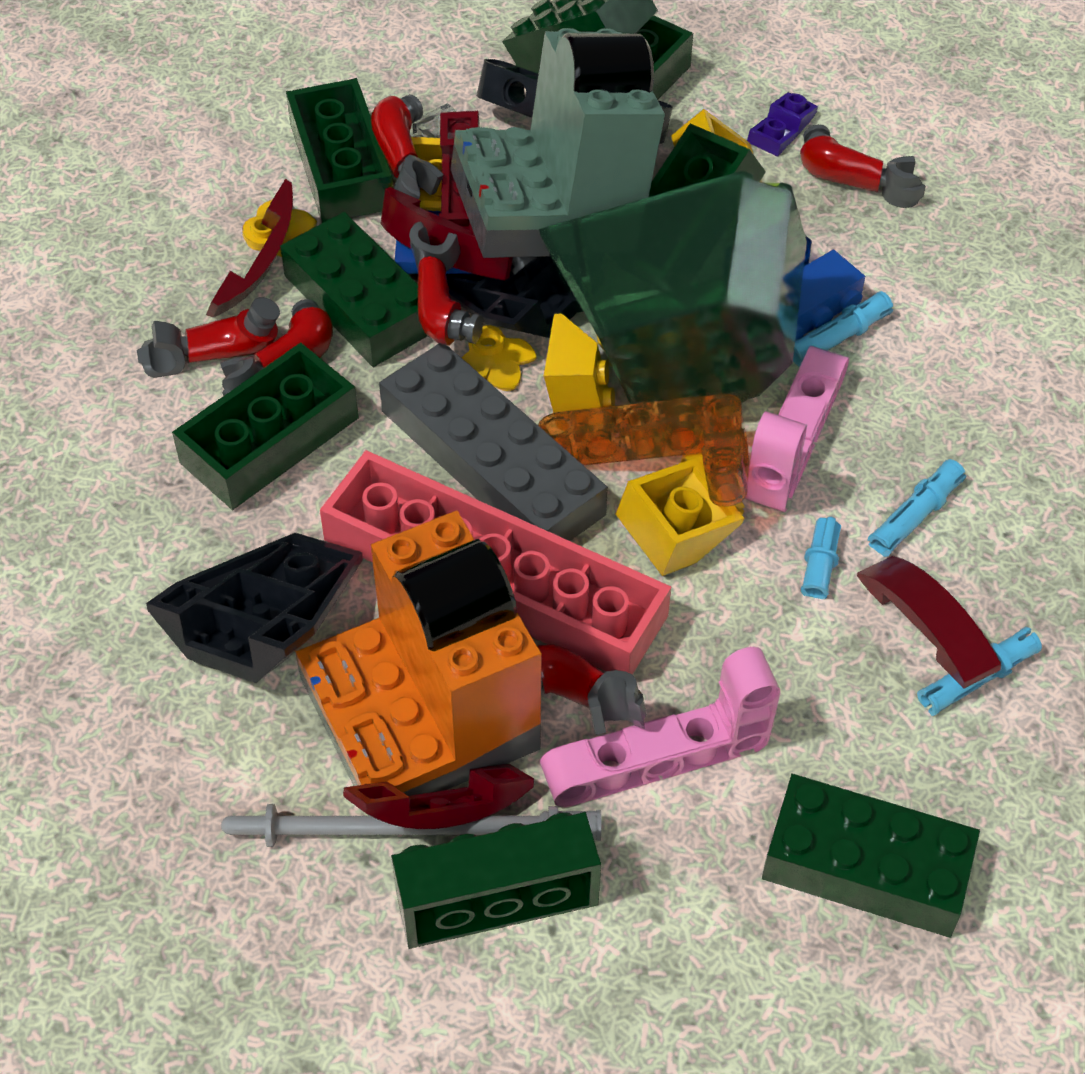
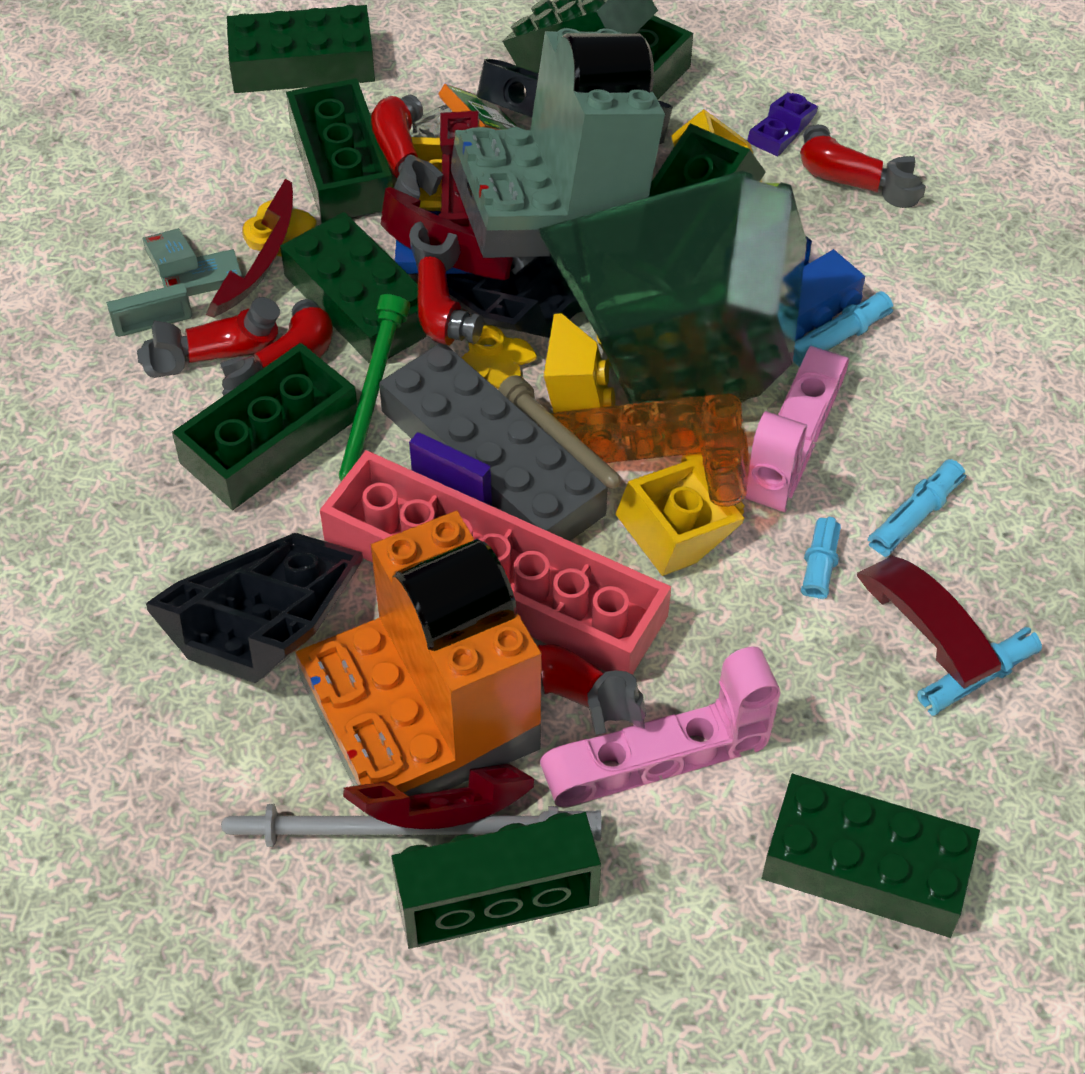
(141, 310): none -> sand green tile
(170, 253): none -> sand green tile
(209, 275): none -> sand green tile
(299, 48): none -> dark green brick
(391, 314): none -> green piece
(450, 467): none -> dark purple tile
(489, 114): none -> tile
(522, 395): none -> dark tan piece

